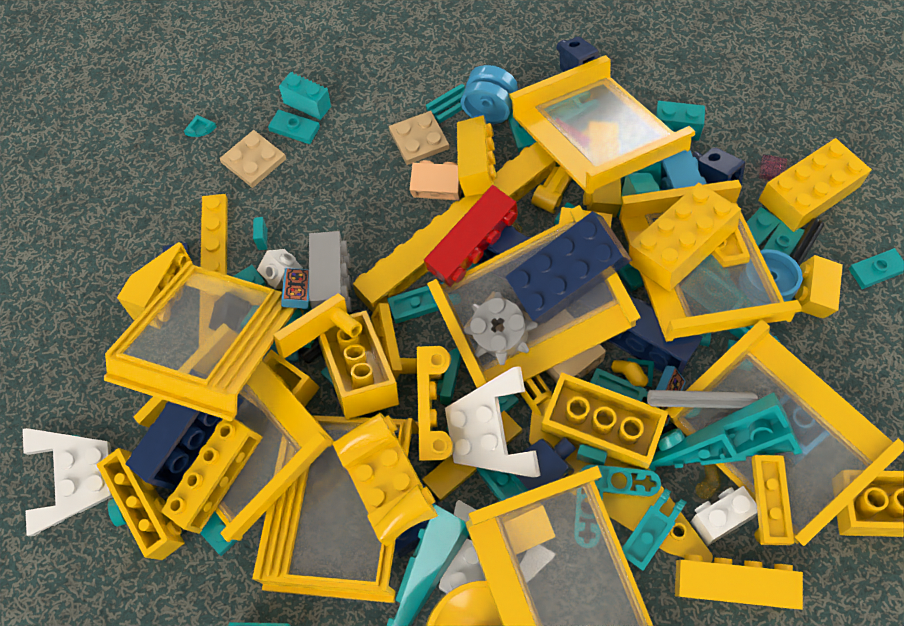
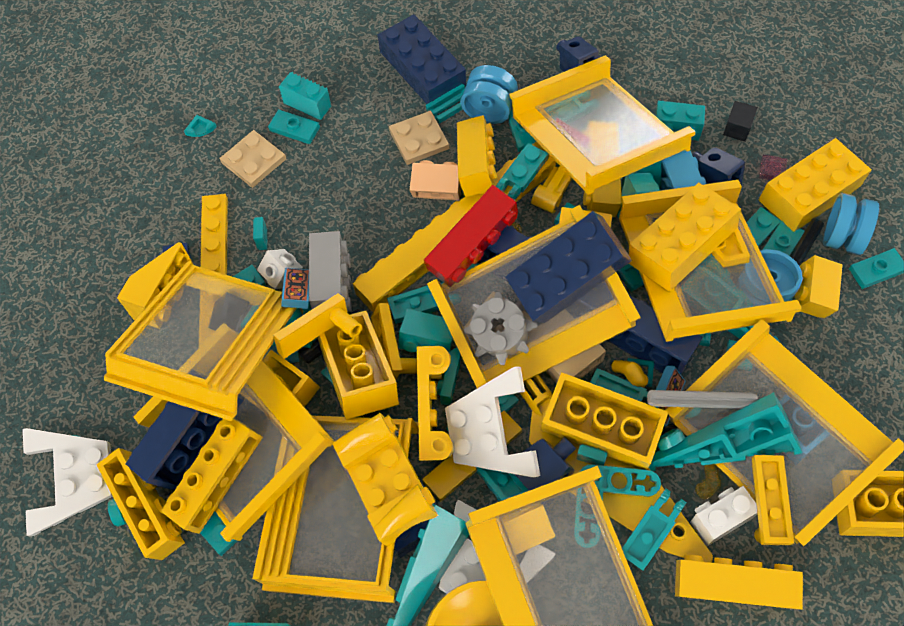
(421, 59): none -> dark blue brick
(424, 330): none -> teal brick
(523, 170): none -> teal hinge
(740, 121): none -> black brick
(851, 223): none -> dark azure wheel

